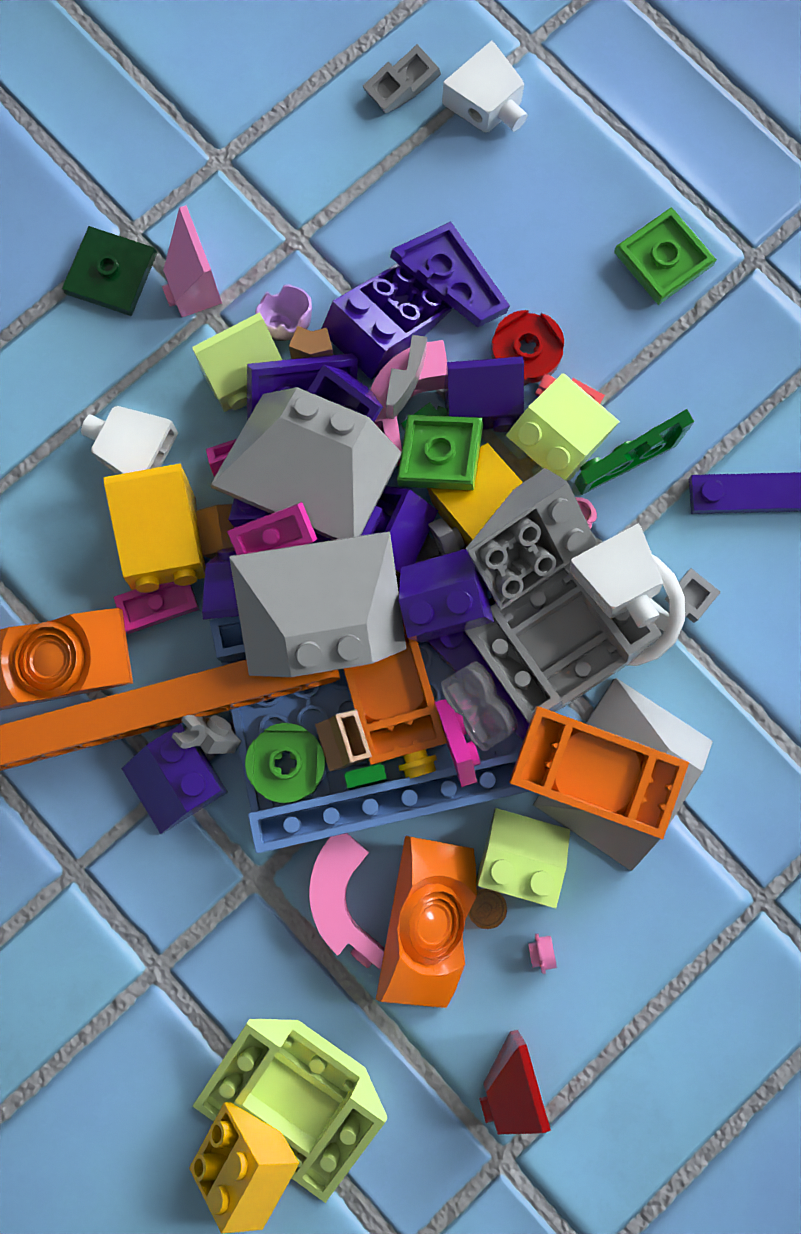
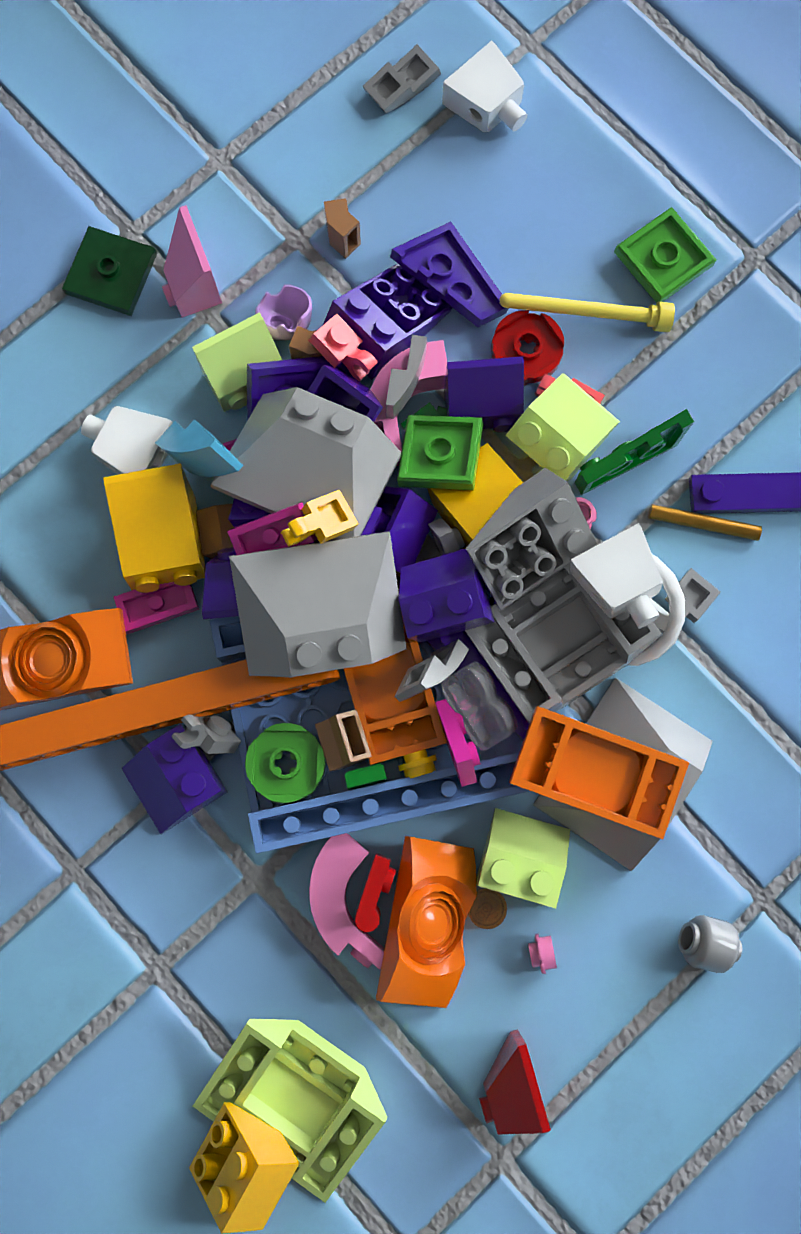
(198, 450): none -> medium azure slope
(324, 516): none -> yellow plate
(340, 344): none -> coral plate
(341, 227): none -> medium nougat piece
(378, 881): none -> red plate
(432, 670): none -> light grey slope
(657, 316): none -> light yellow piece
(705, 522): none -> pearl gold bar
(710, 944): none -> light grey head

